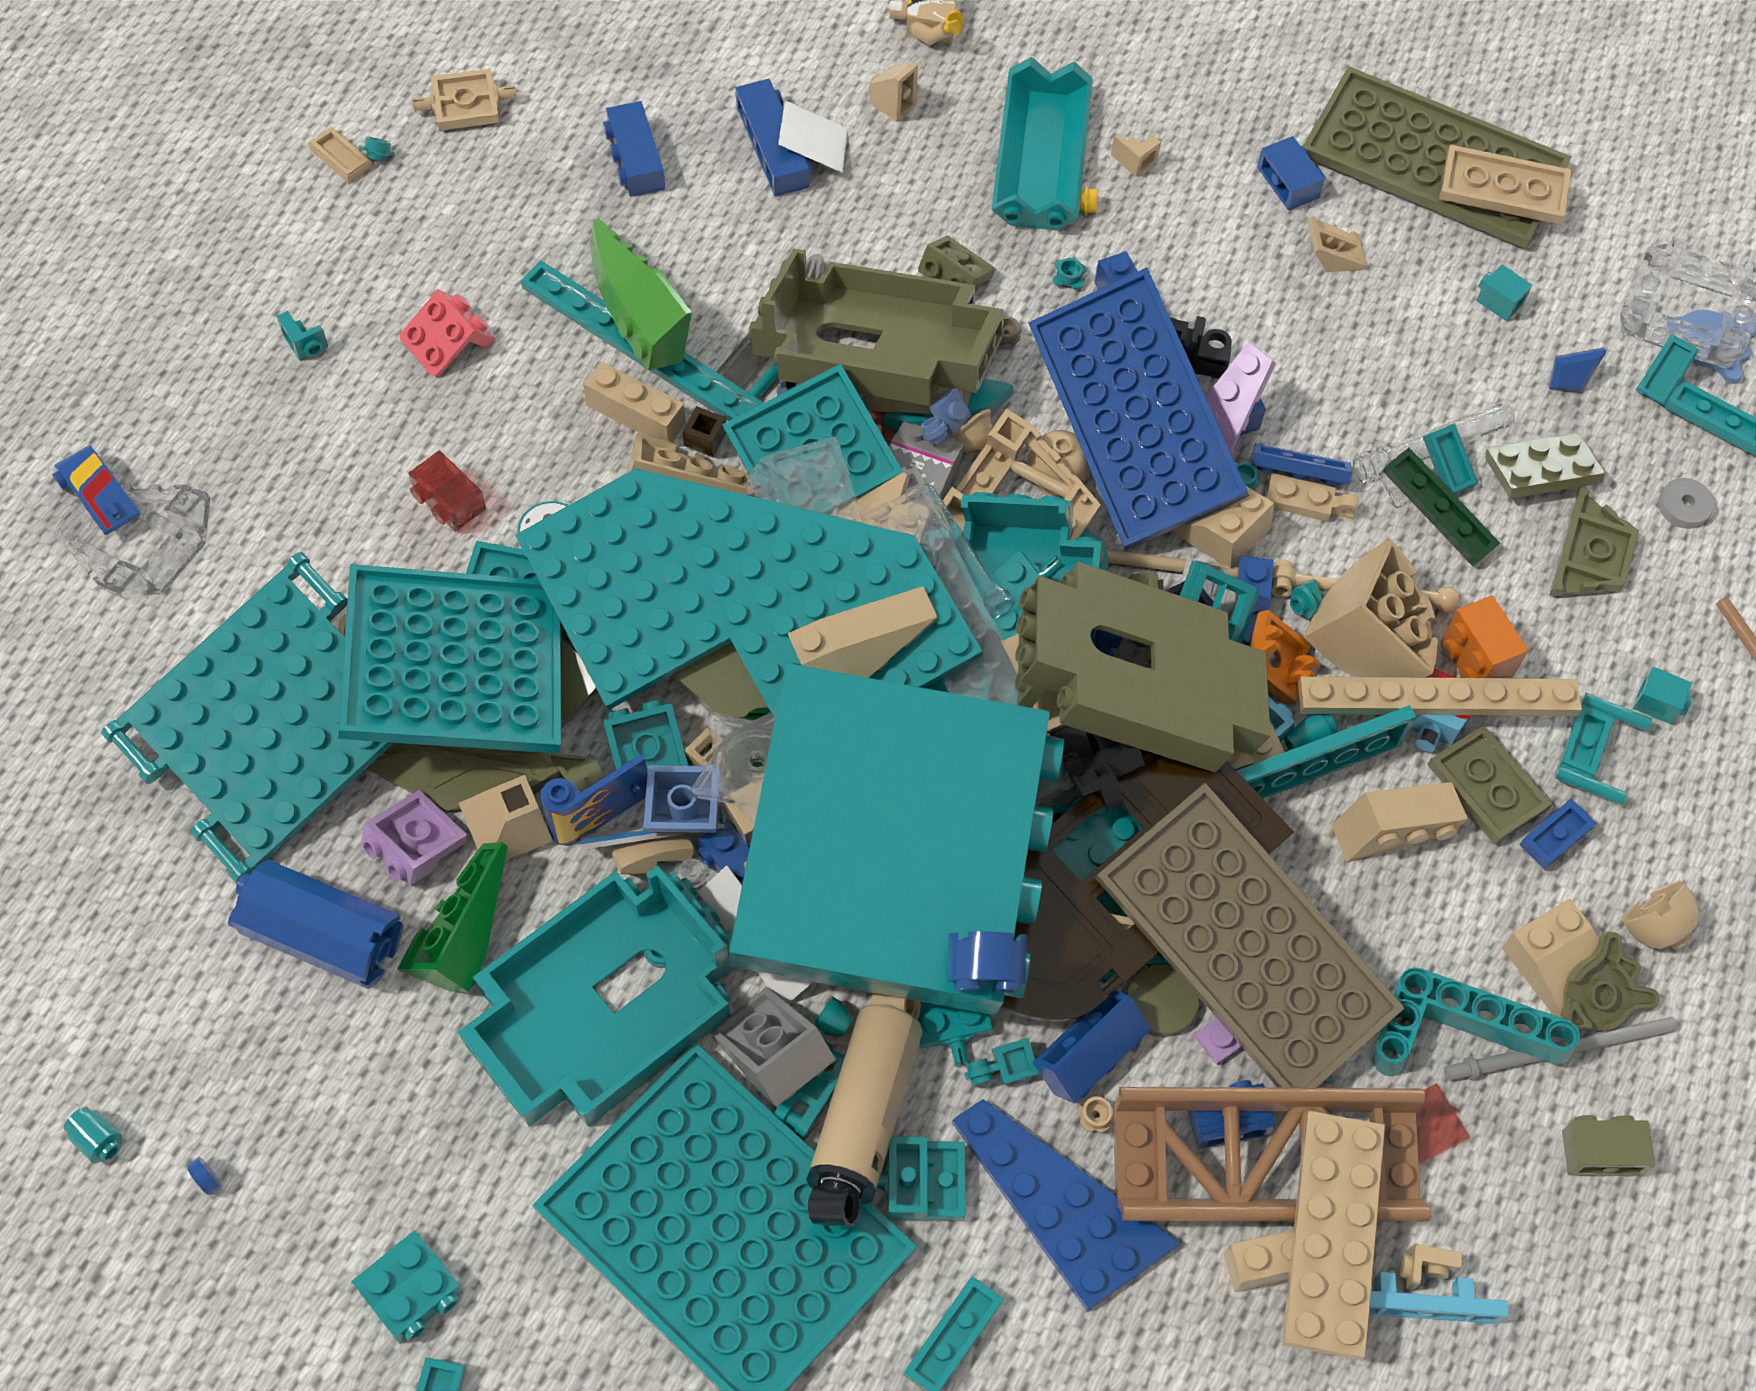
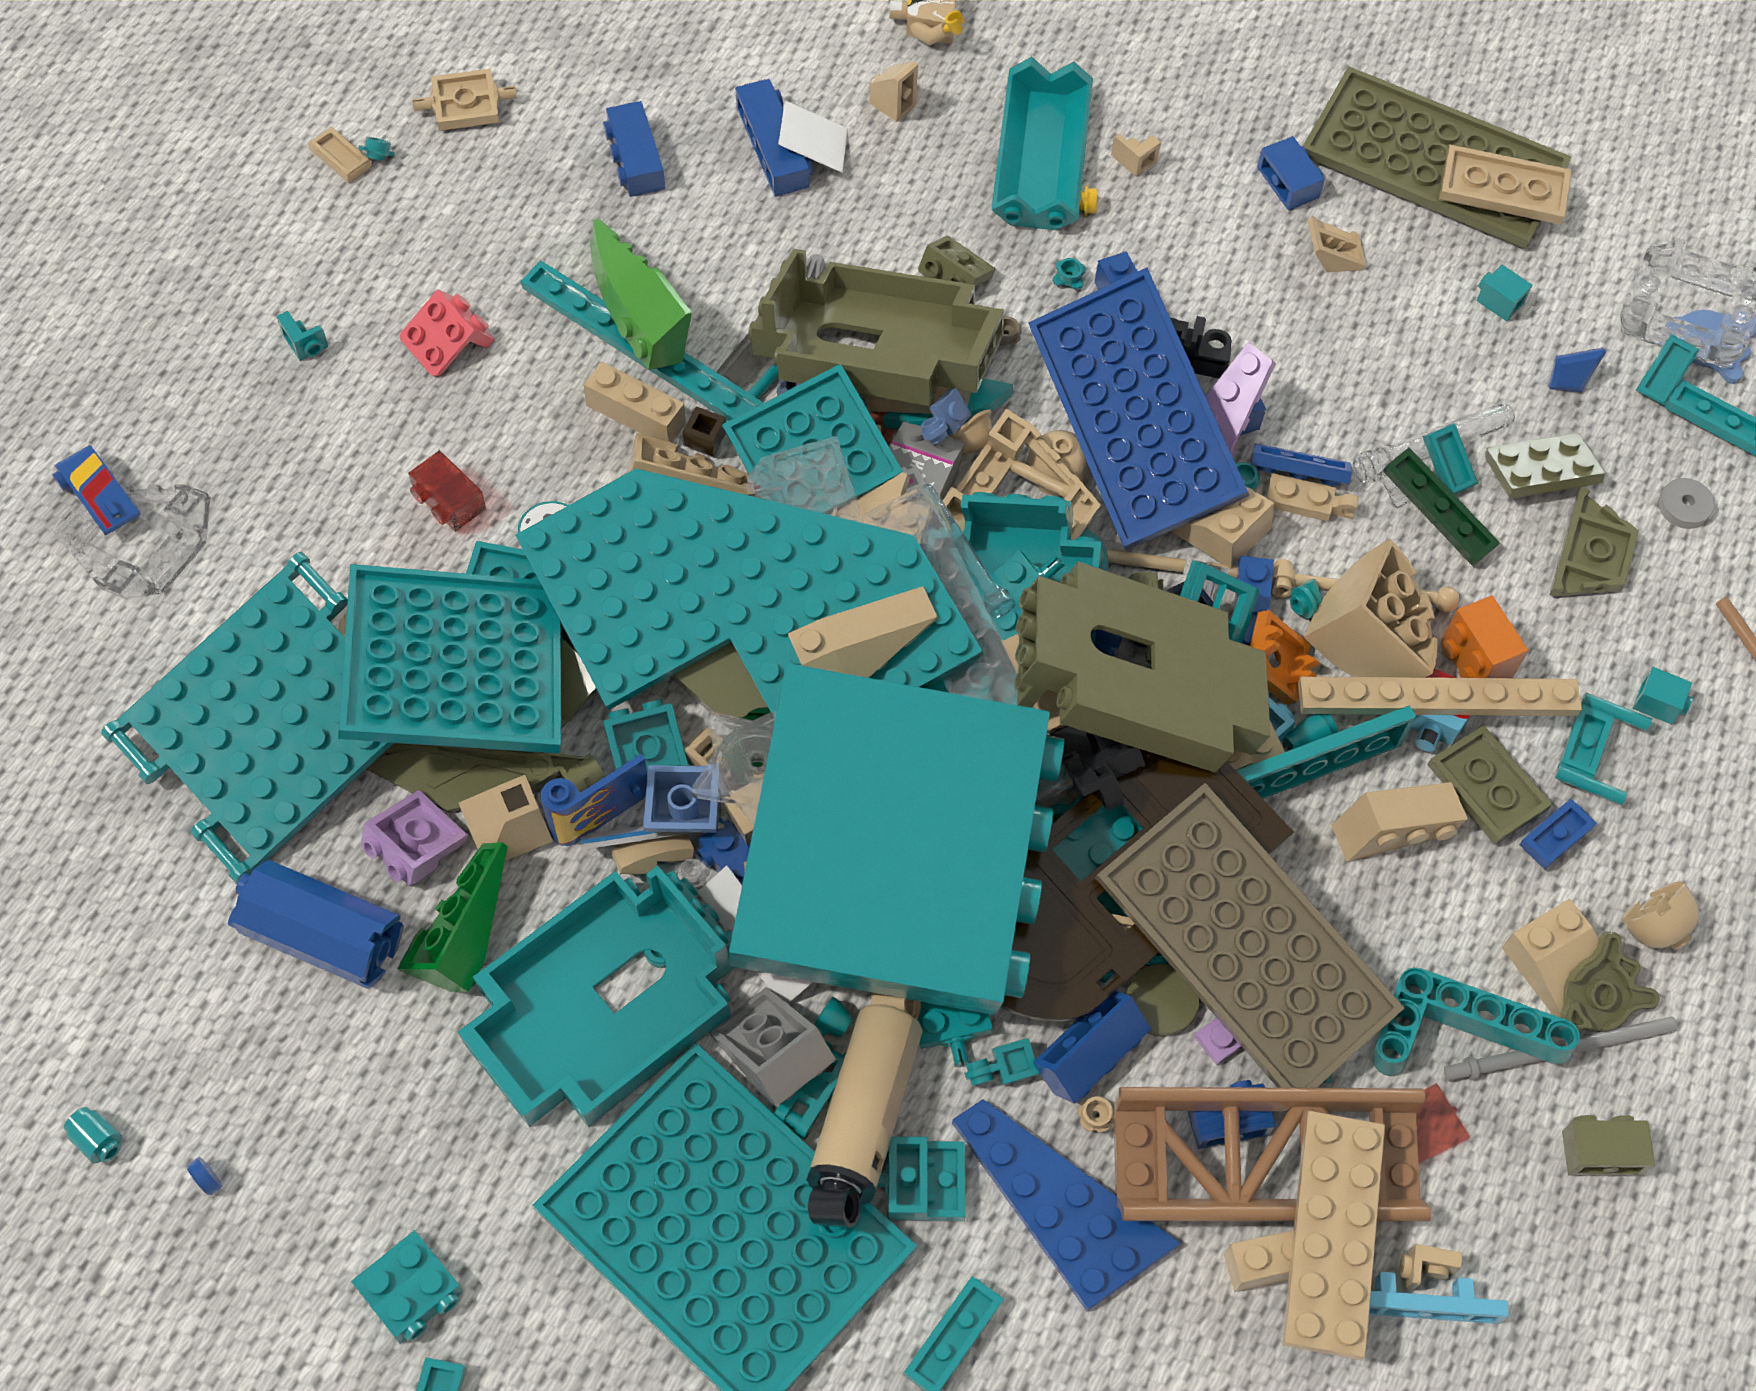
(987, 959): blue brick -> none

